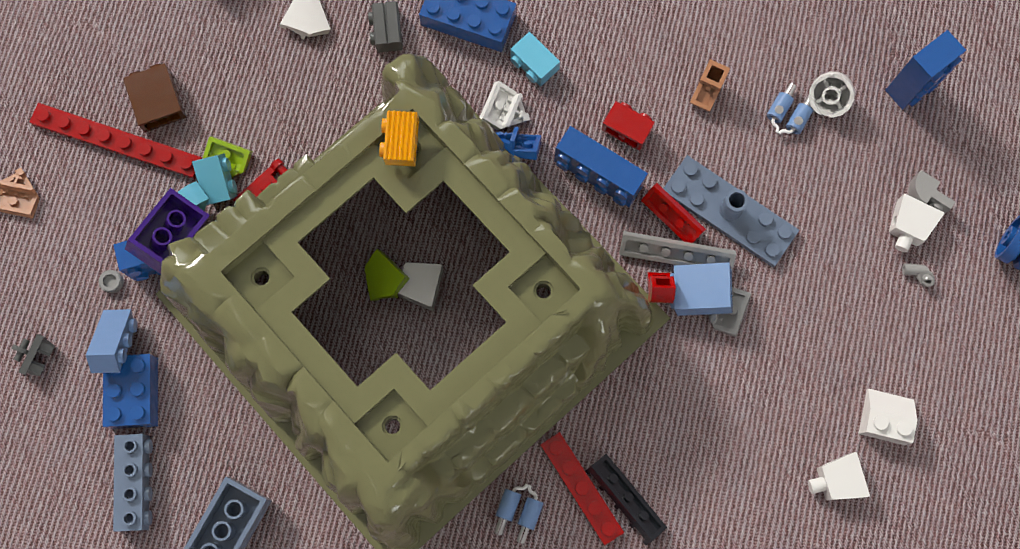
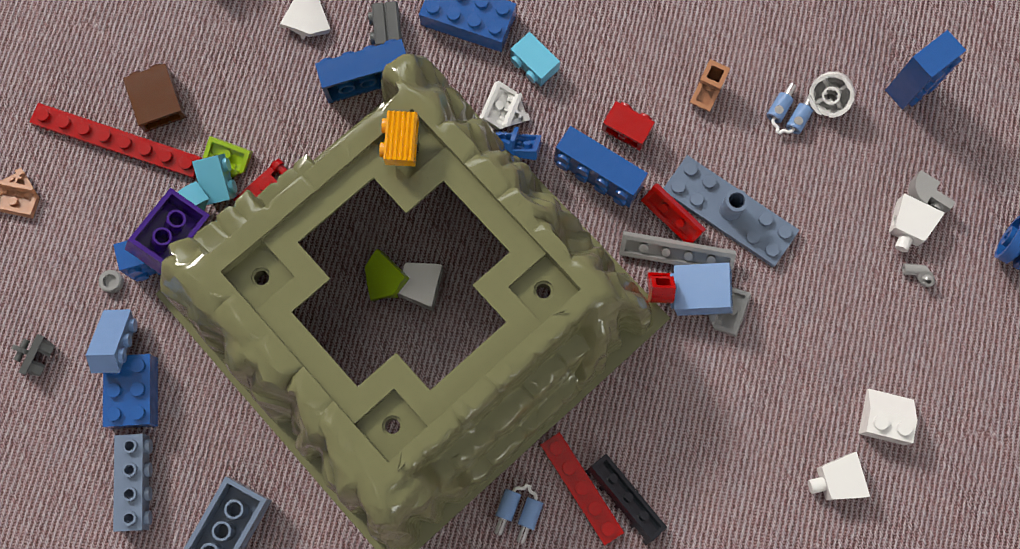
(357, 71): none -> blue brick

